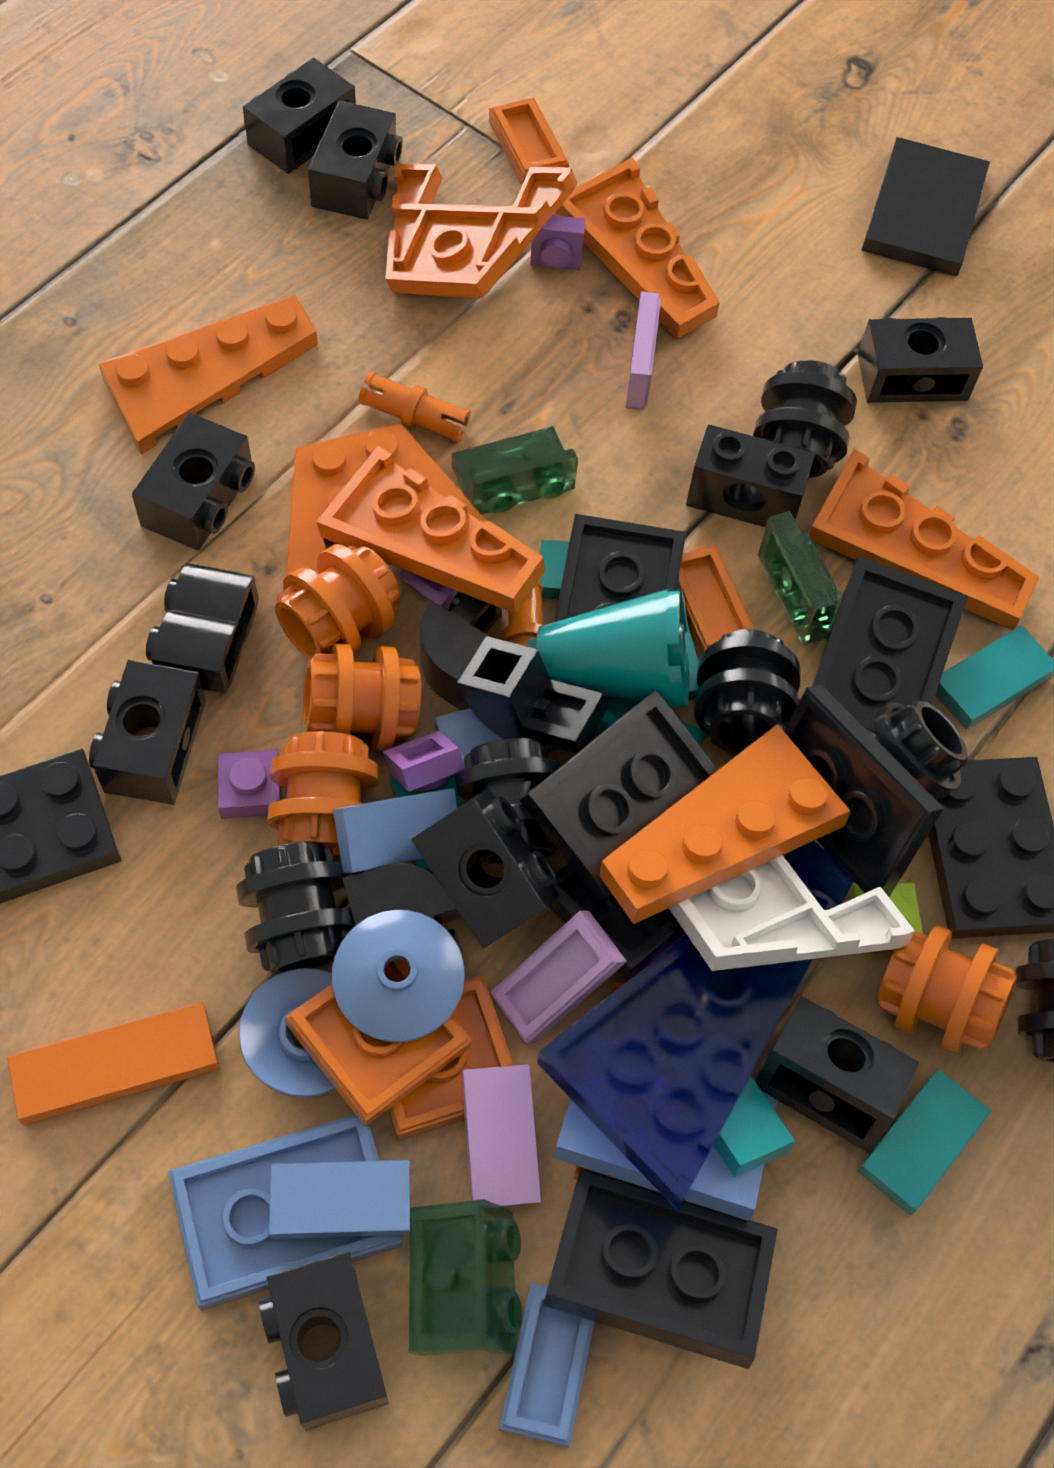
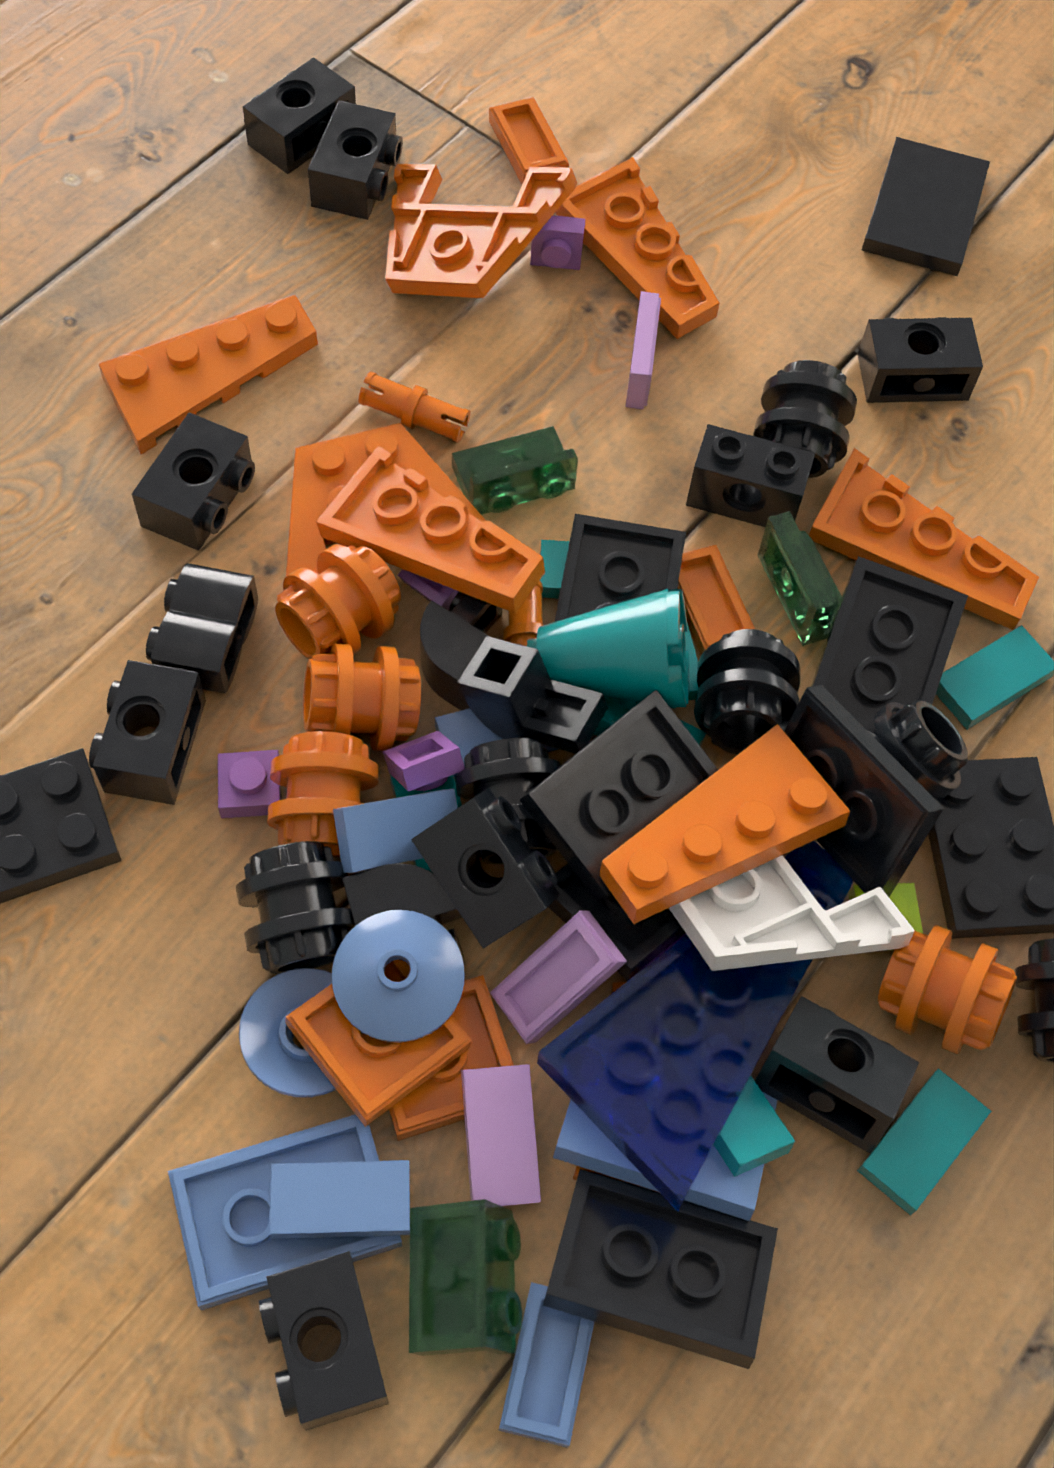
(112, 1063): orange tile -> none

